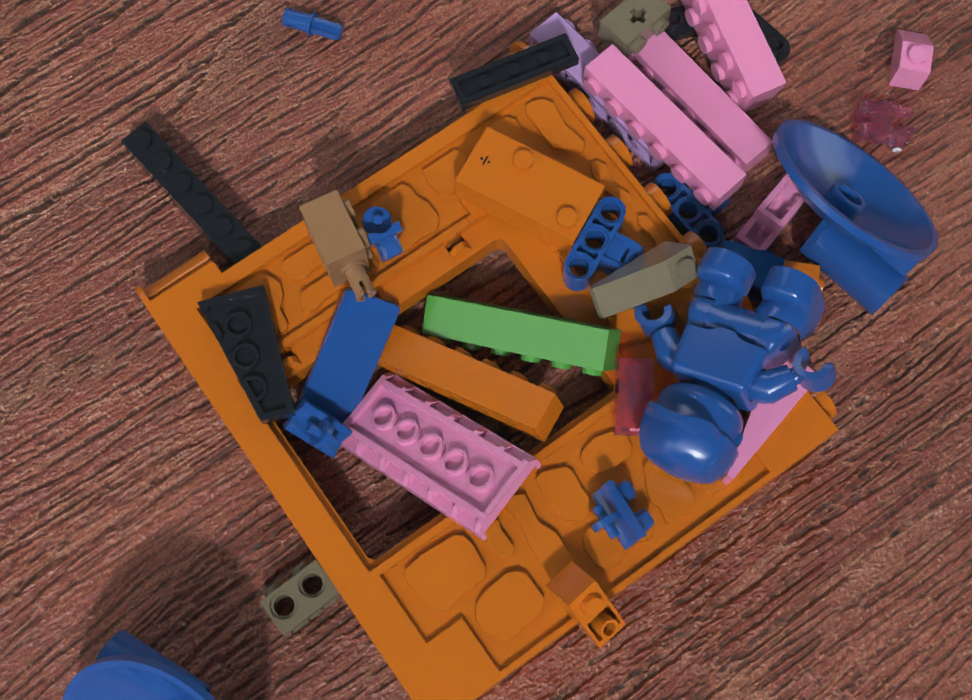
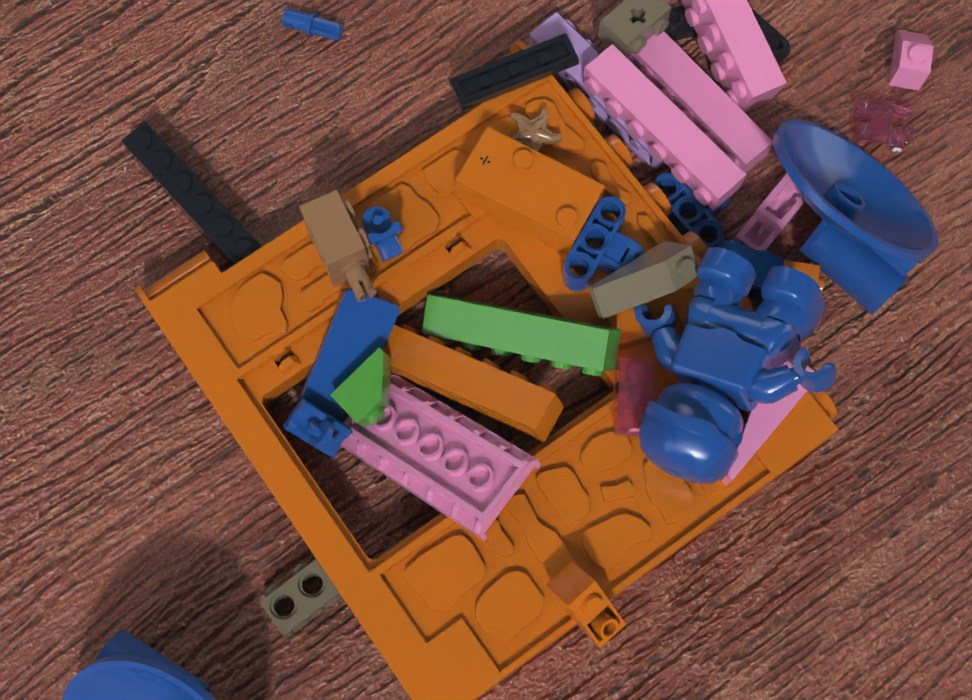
(250, 343): black wing -> none
(366, 390): none -> bright green slope
(534, 132): none -> medium nougat animal
(616, 515): blue hips -> none

